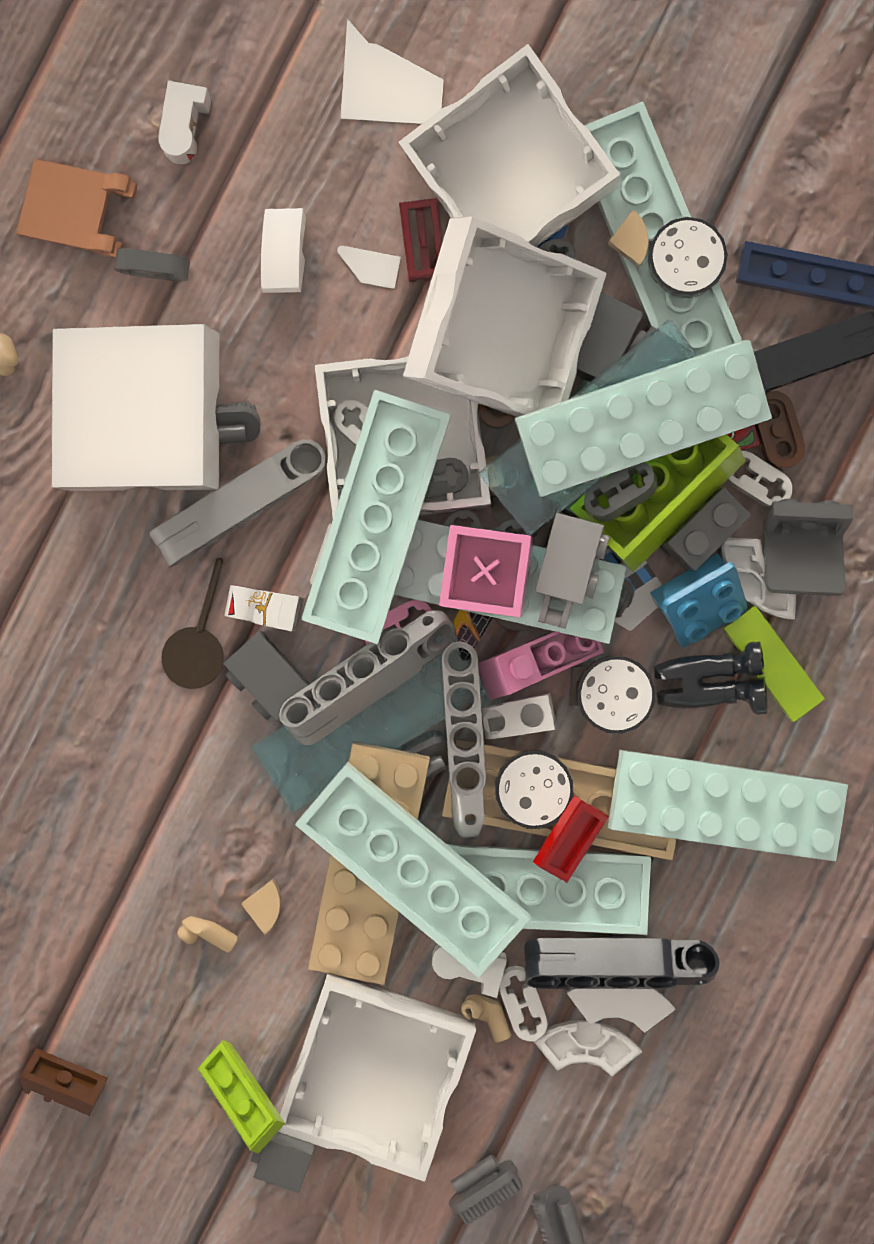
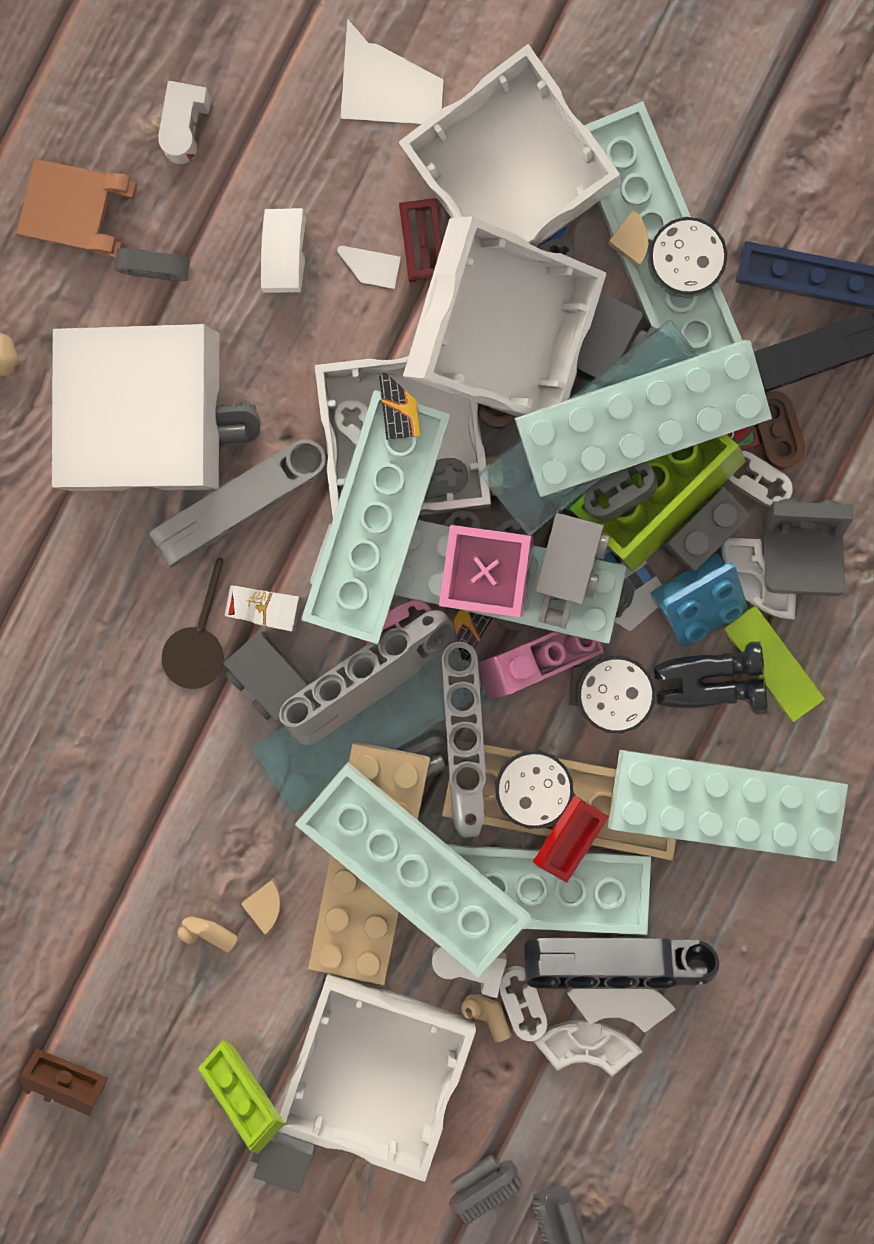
(398, 410): none -> sticker
(519, 717): white leg -> none

